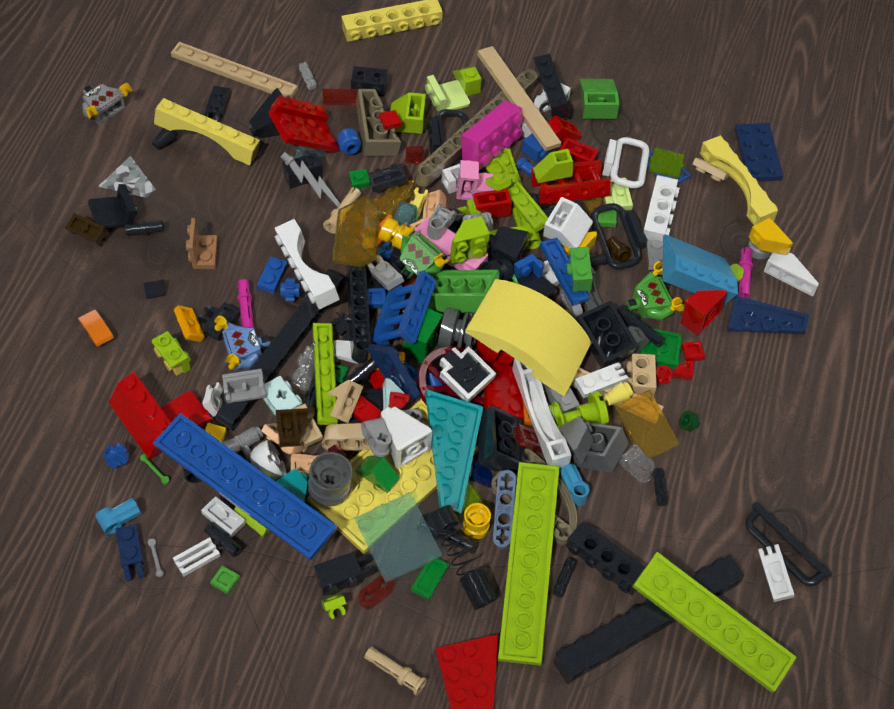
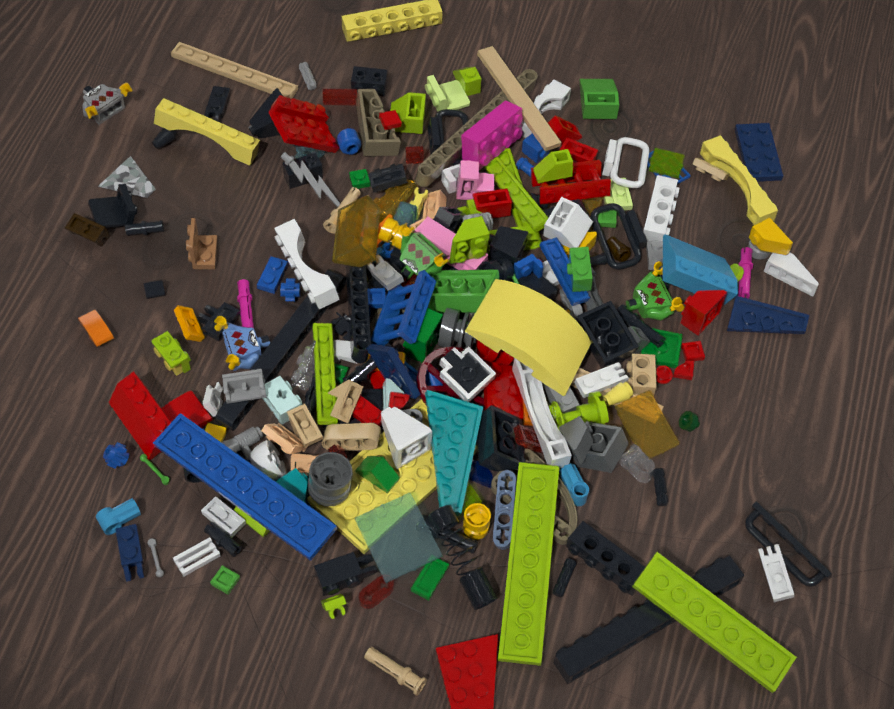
(293, 425): dark brown wing -> none
(377, 436): light grey piece -> none
(439, 222): light grey piece -> none
(500, 181): lime plate -> none
(552, 87): black arch -> none

